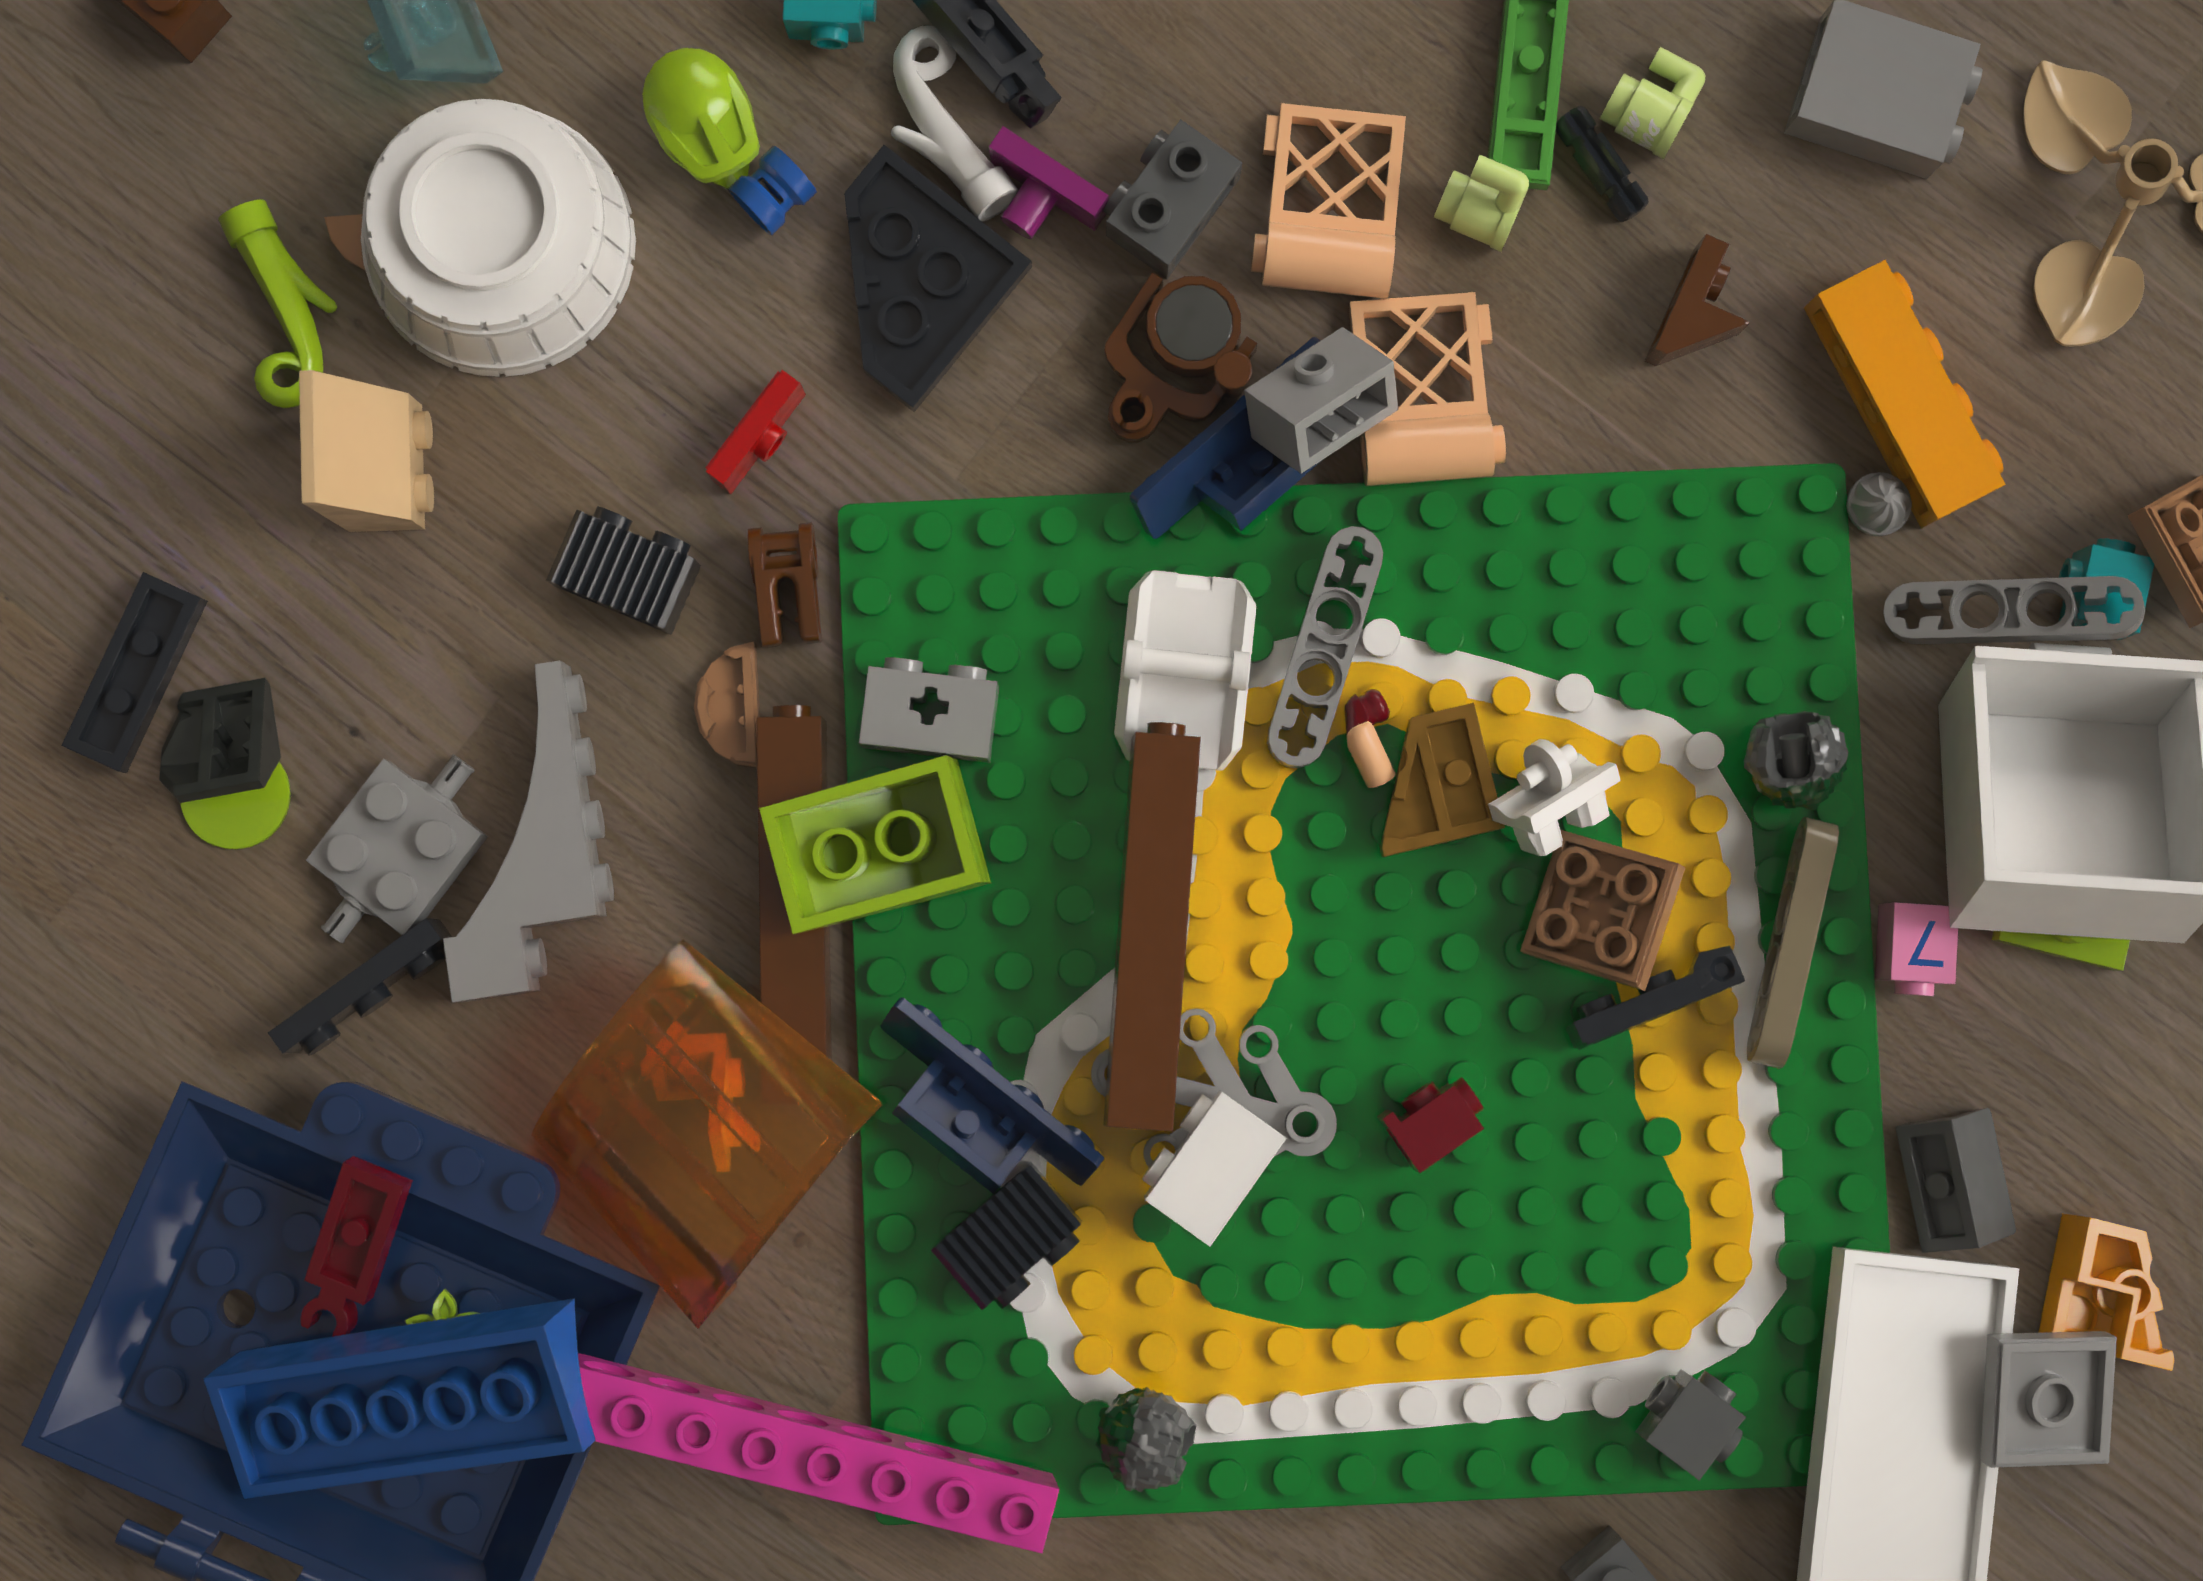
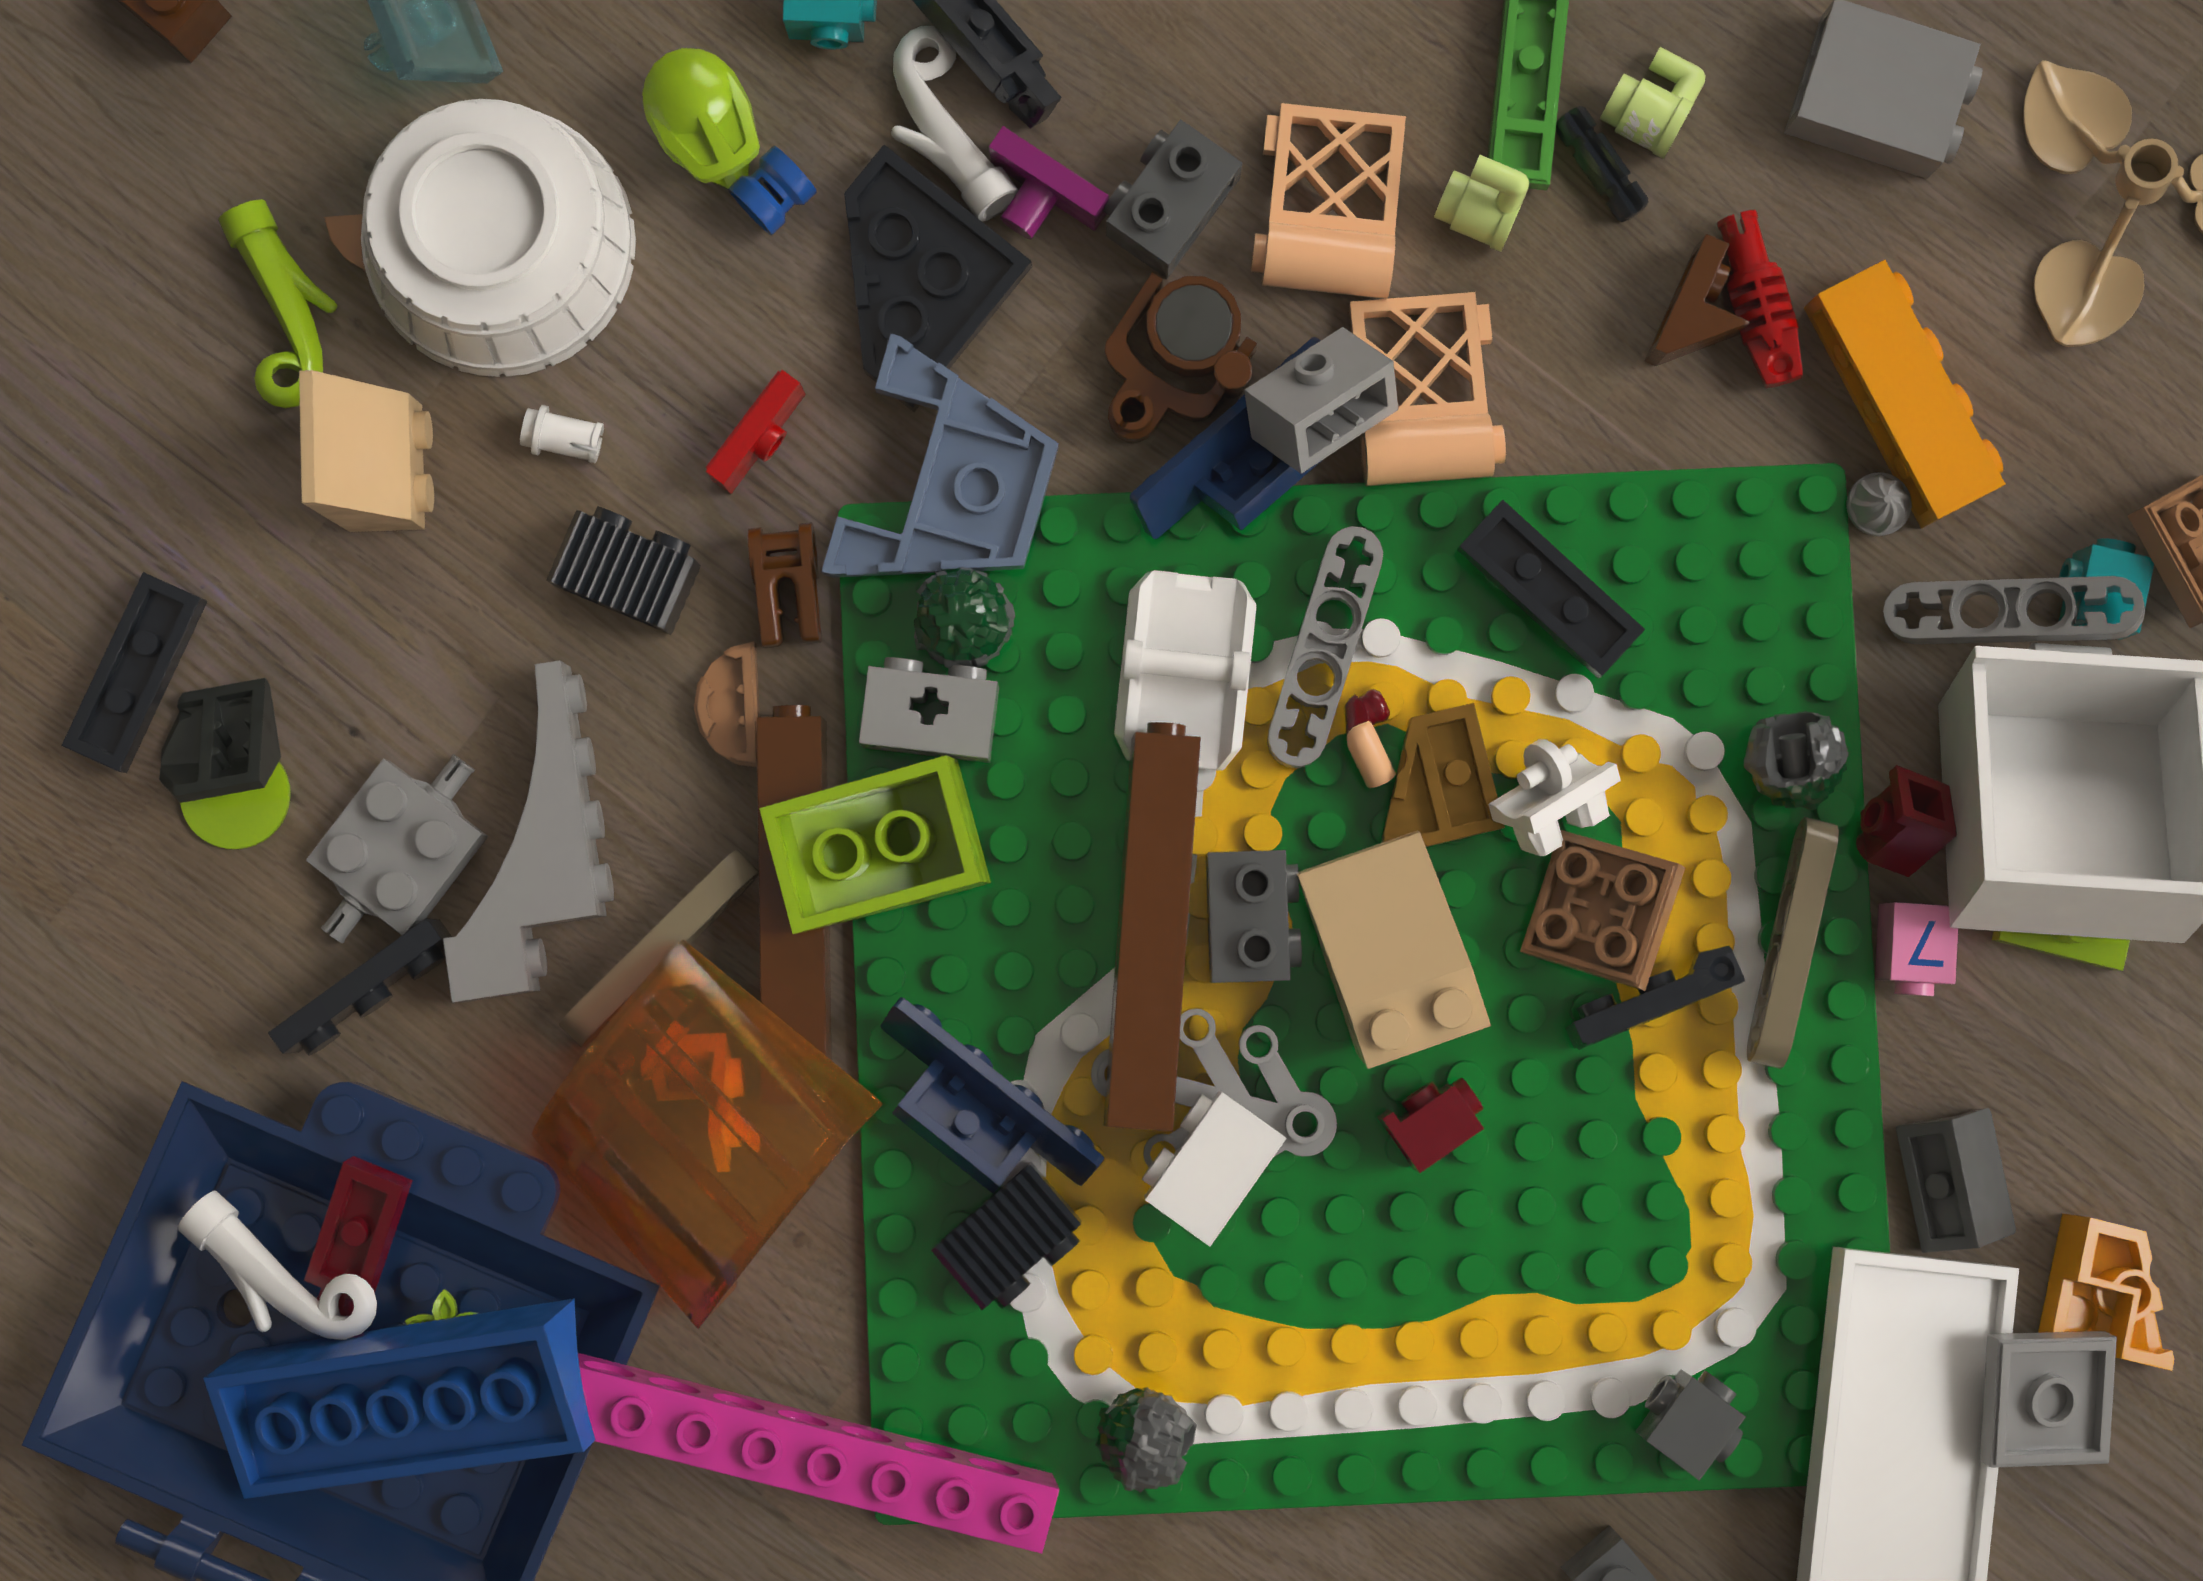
(260, 1277): none -> white plant
(561, 434): none -> white pin
(684, 922): none -> dark tan beam
(962, 618): none -> dark green piece
(975, 486): none -> sand blue wing
(1250, 916): none -> dark grey brick
(1393, 950): none -> tan slope
(1550, 589): none -> black plate
(1762, 298): none -> red hinge
(1906, 822): none -> dark red brick

